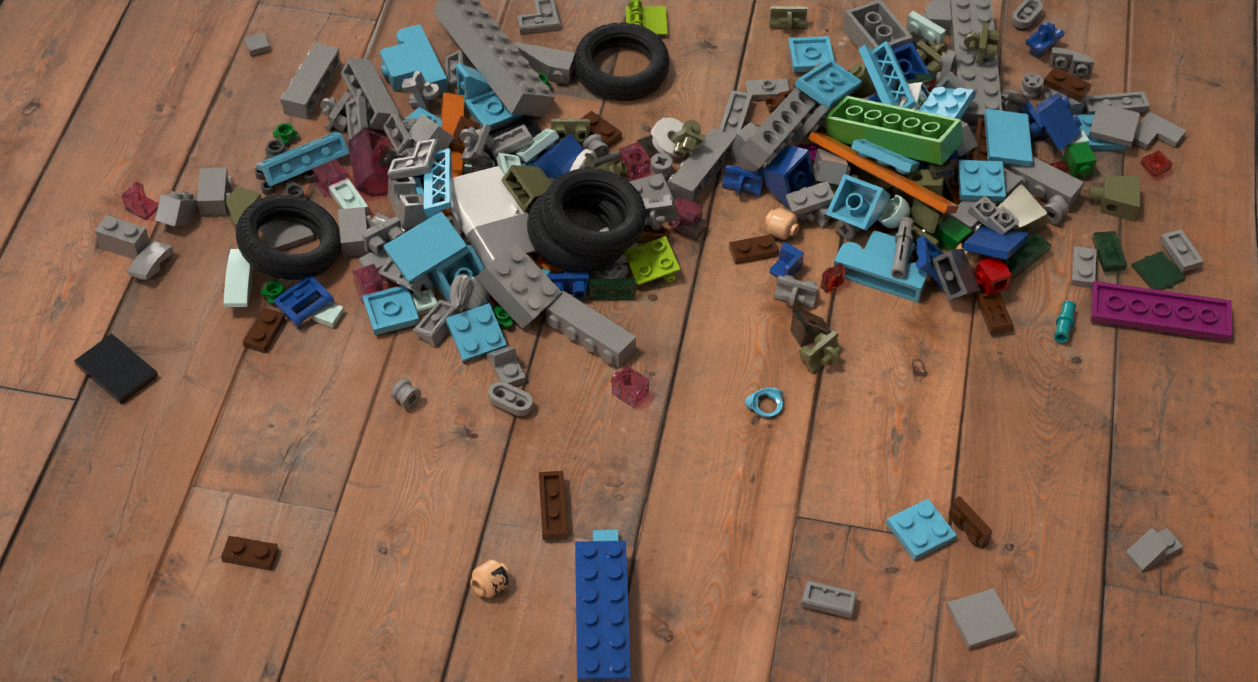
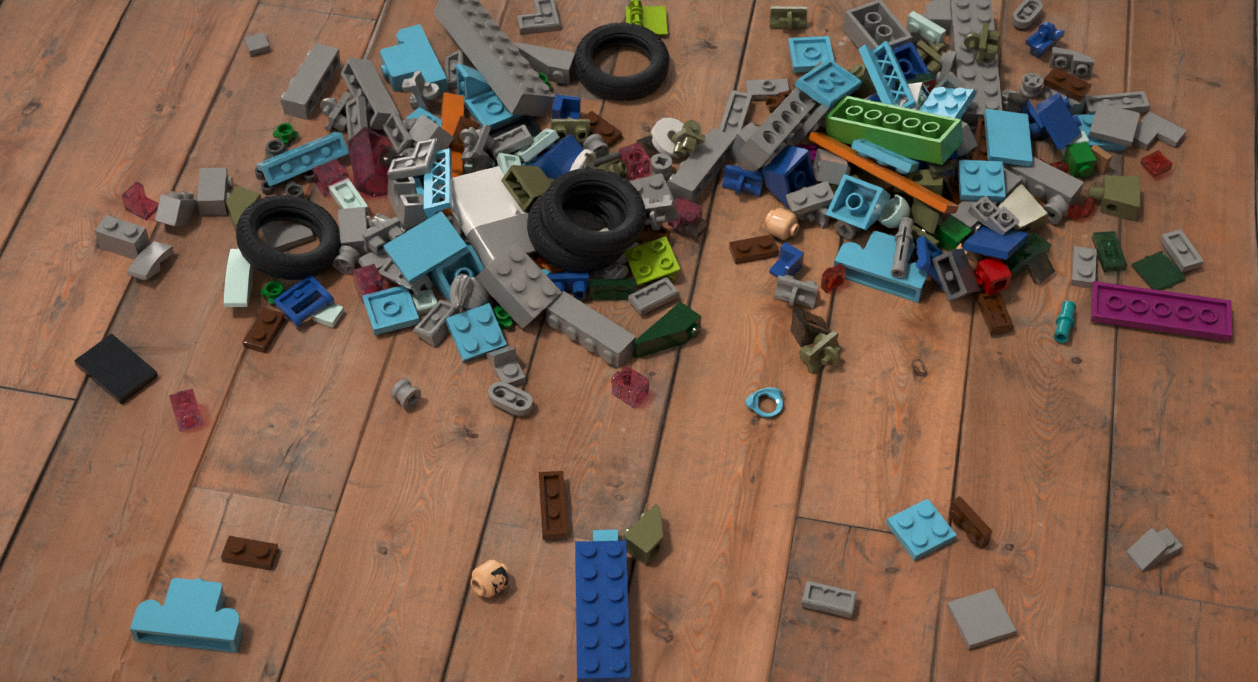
(186, 409): none -> clear pink brick
(189, 618): none -> medium azure brick
(346, 259): none -> light grey wheel
(566, 107): none -> blue panel
(646, 537): none -> olive slope
(653, 296): none -> light grey plate
(669, 331): none -> dark green slope
(1040, 267): none -> clear smoke plate
(1082, 212): none -> clear red arm
(1103, 159): none -> medium nougat tile

